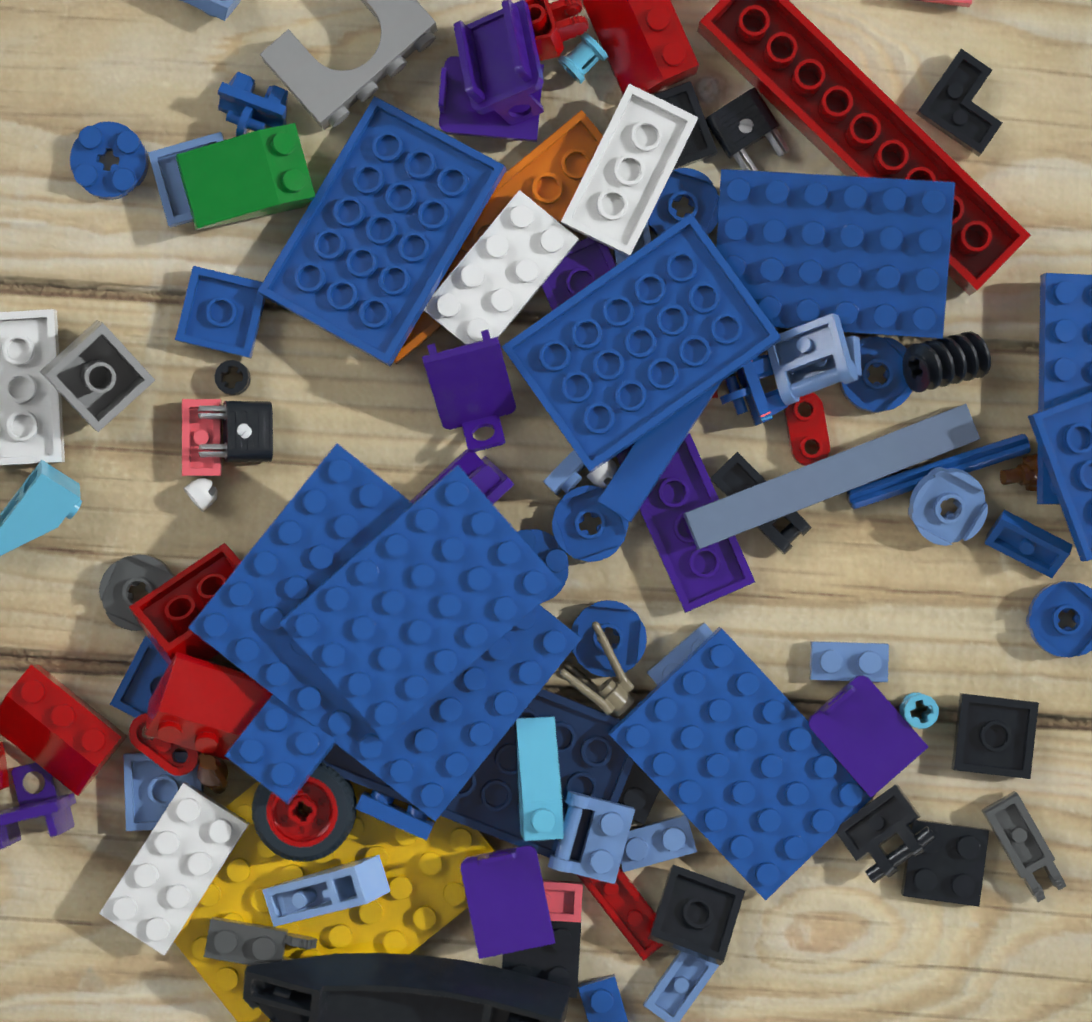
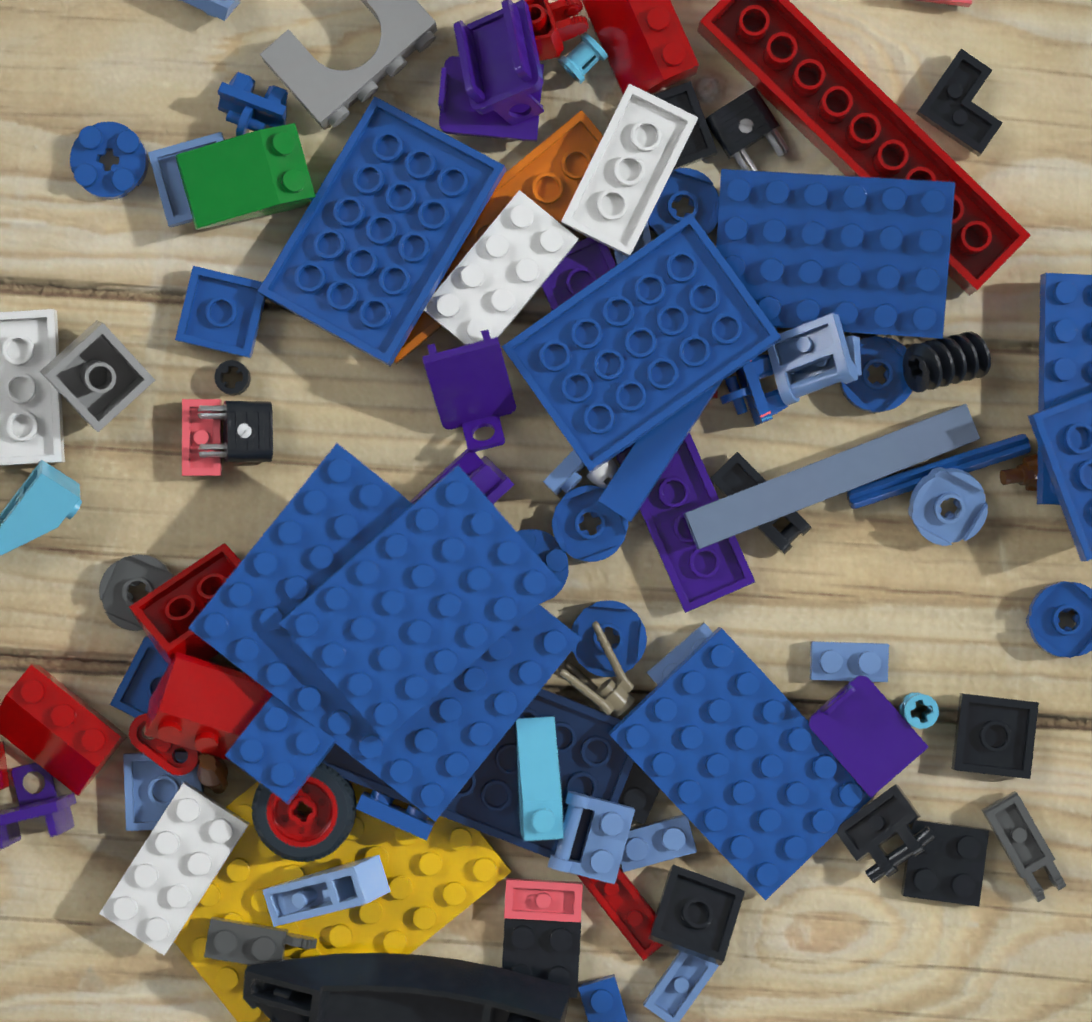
(201, 493): white hinge -> none
(507, 901): dark purple piece -> none
(802, 429): red plate -> none
(1028, 544): blue plate -> none

